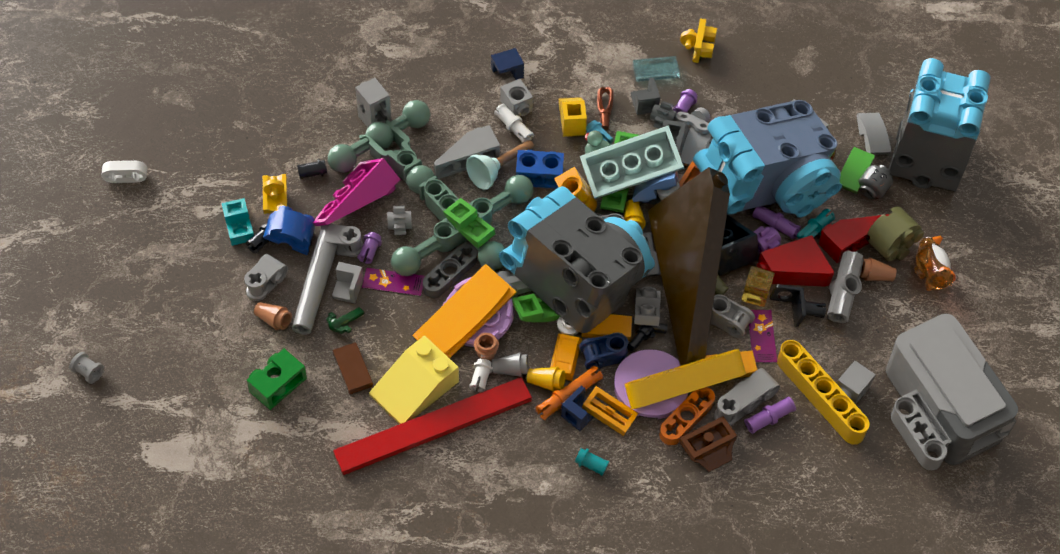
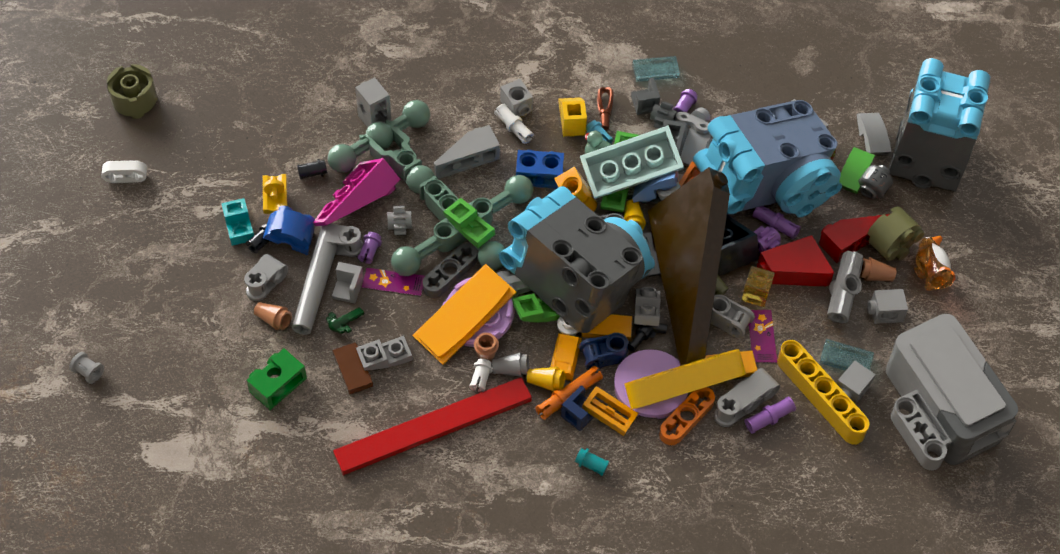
(132, 90): none -> olive brick
(384, 355): none -> light grey slope
(415, 381): light yellow slope -> none
(484, 170): light aqua piece -> none
(508, 61): dark blue panel -> none
(691, 39): yellow hips -> none
(710, 444): reddish brown slope -> none
(799, 304): black bracket -> none
(816, 224): teal axle -> none
(842, 355): none -> clear light blue tile
(888, 306): none -> light grey brick

